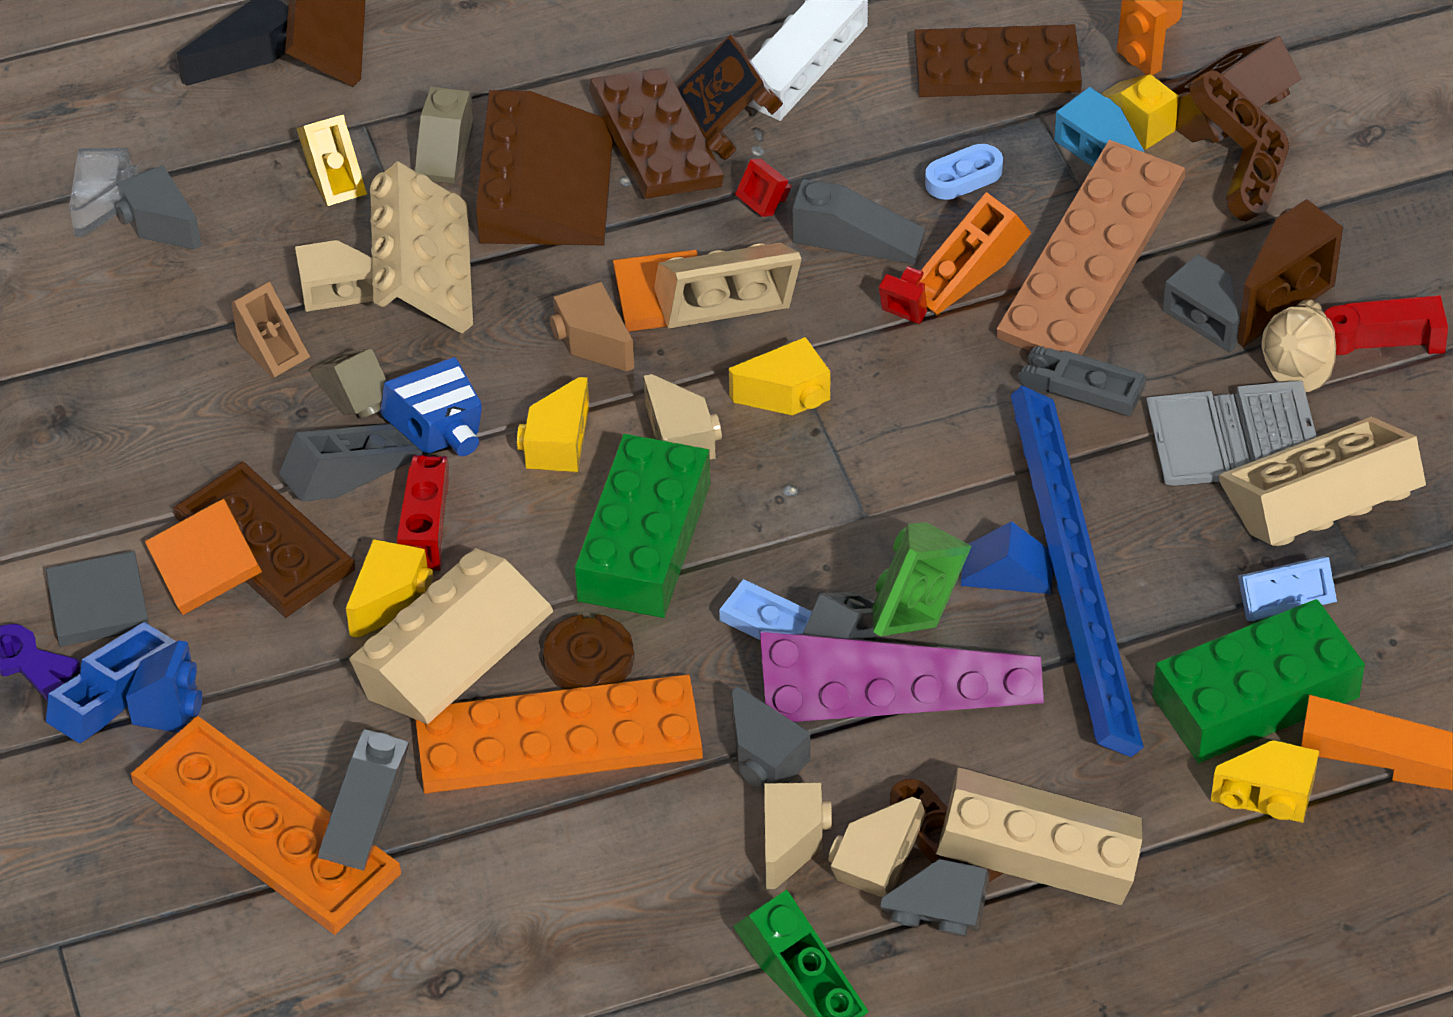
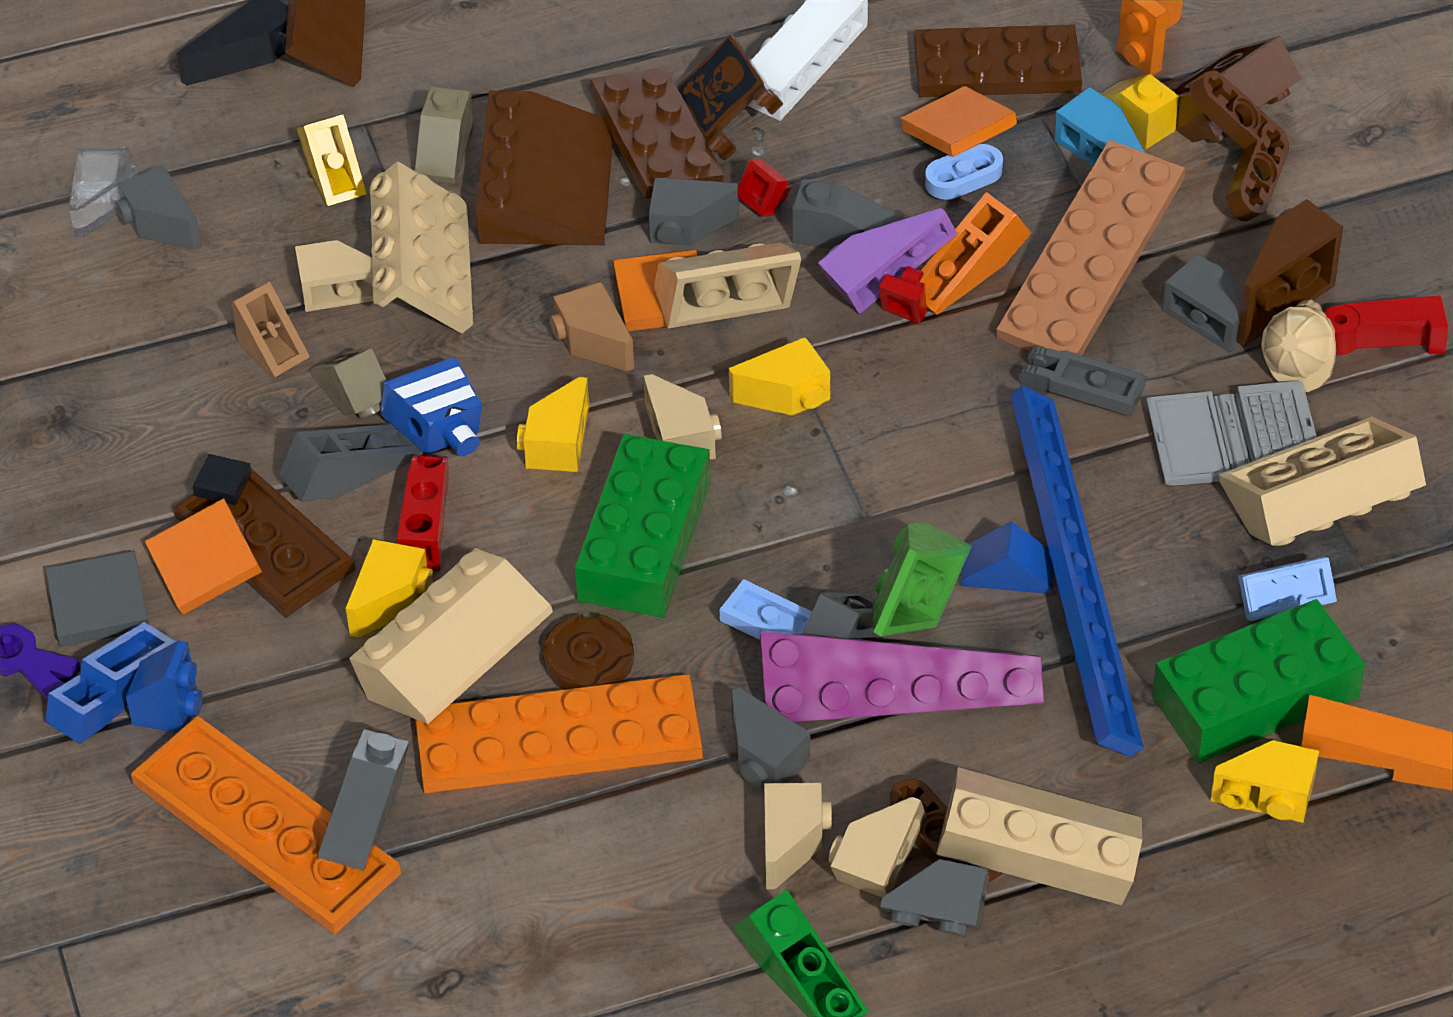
(222, 479): none -> black tile
(690, 209): none -> dark grey slope
(866, 257): none -> medium lavender slope
(958, 121): none -> orange tile

